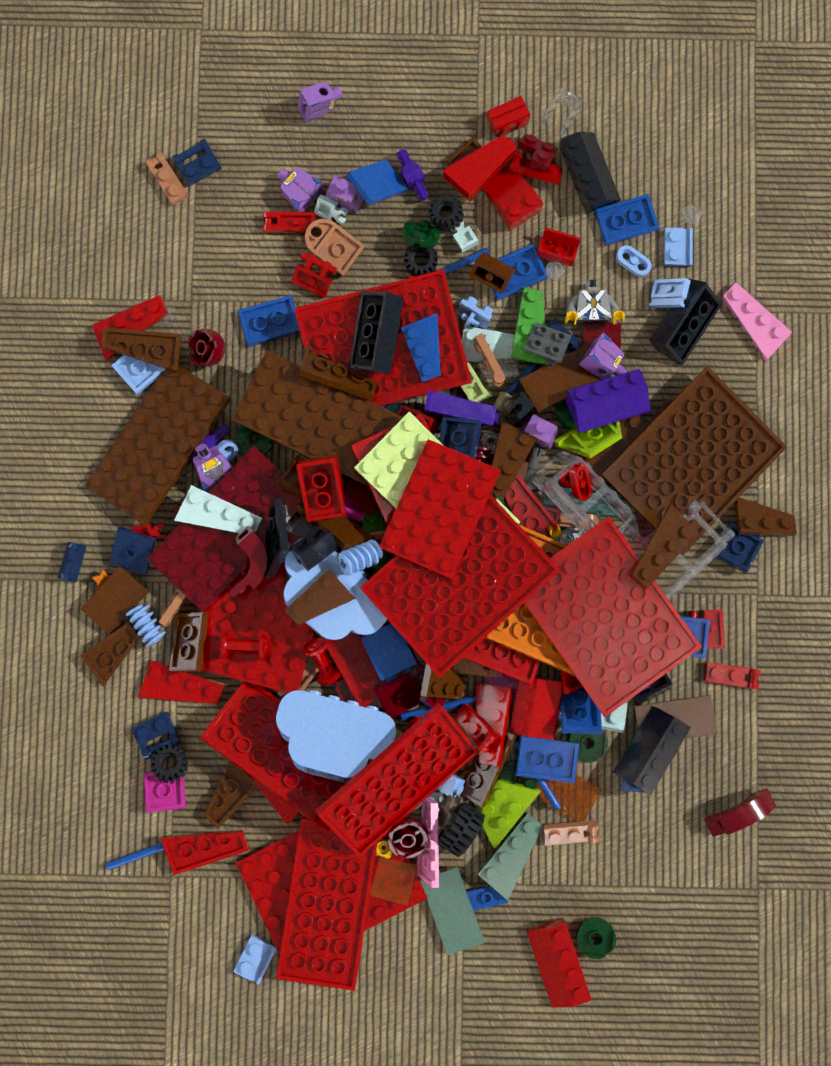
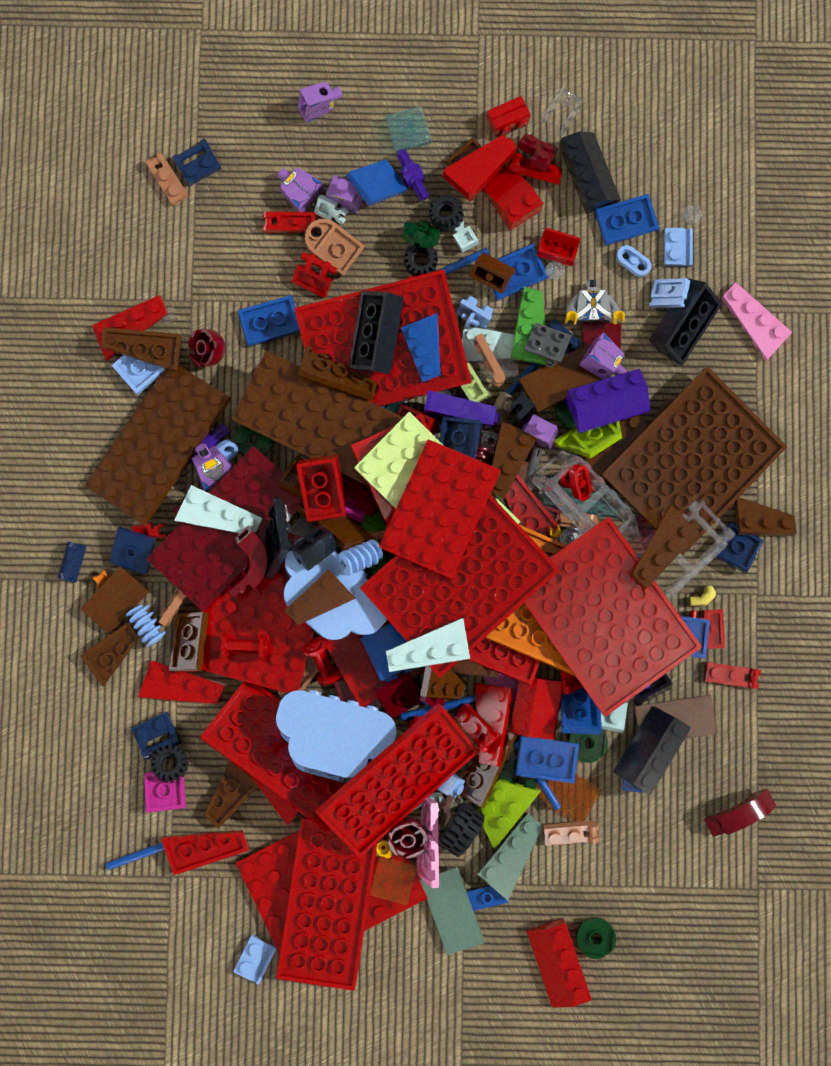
(408, 129): none -> clear light blue plate
(433, 648): none -> light aqua wing
(703, 600): none -> light yellow arm

